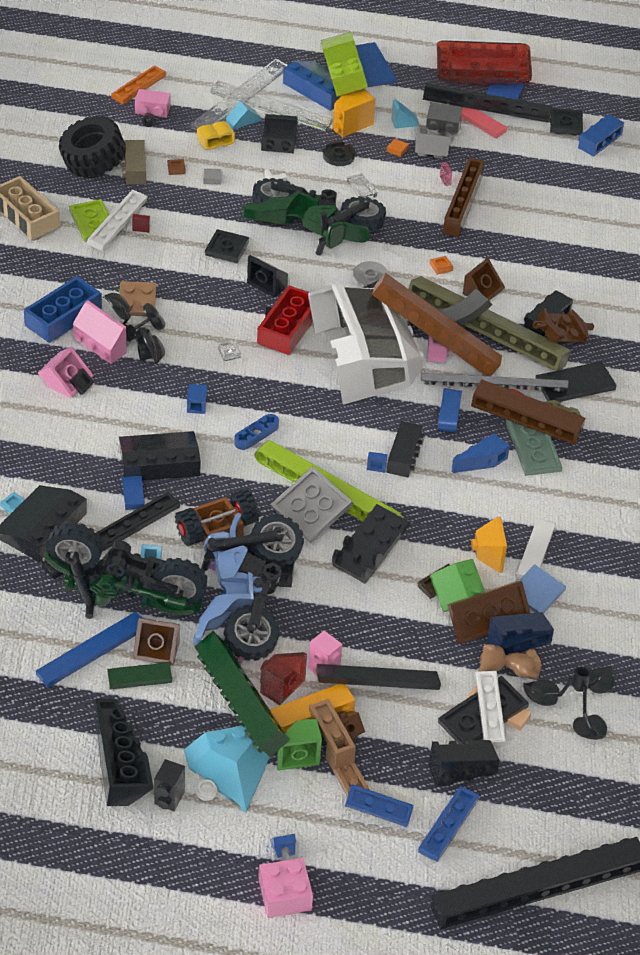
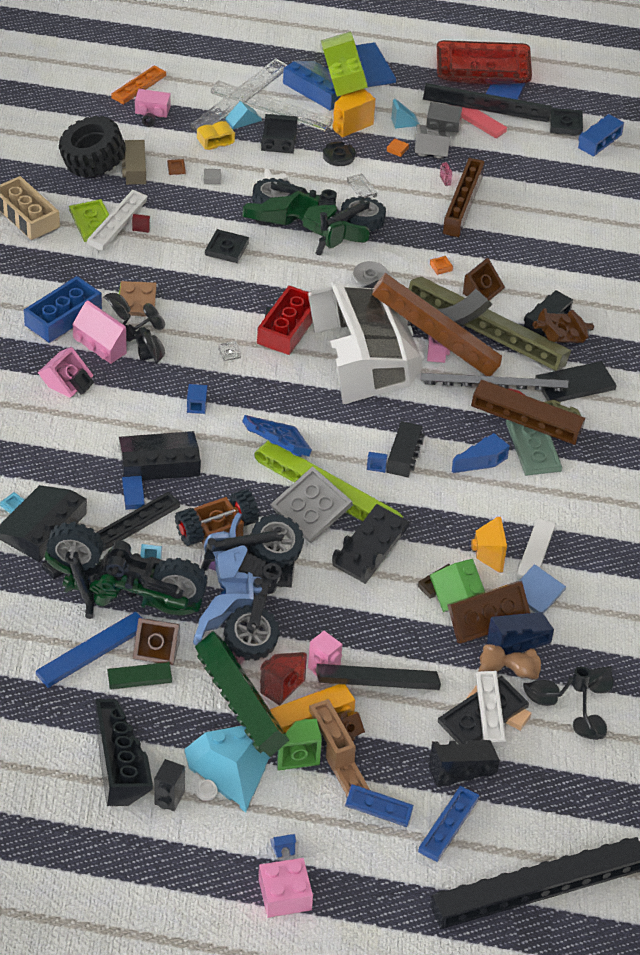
(252, 438): blue beam -> none
(266, 276): black slope -> none
(278, 434): none -> blue plate
(449, 410): blue beam -> none

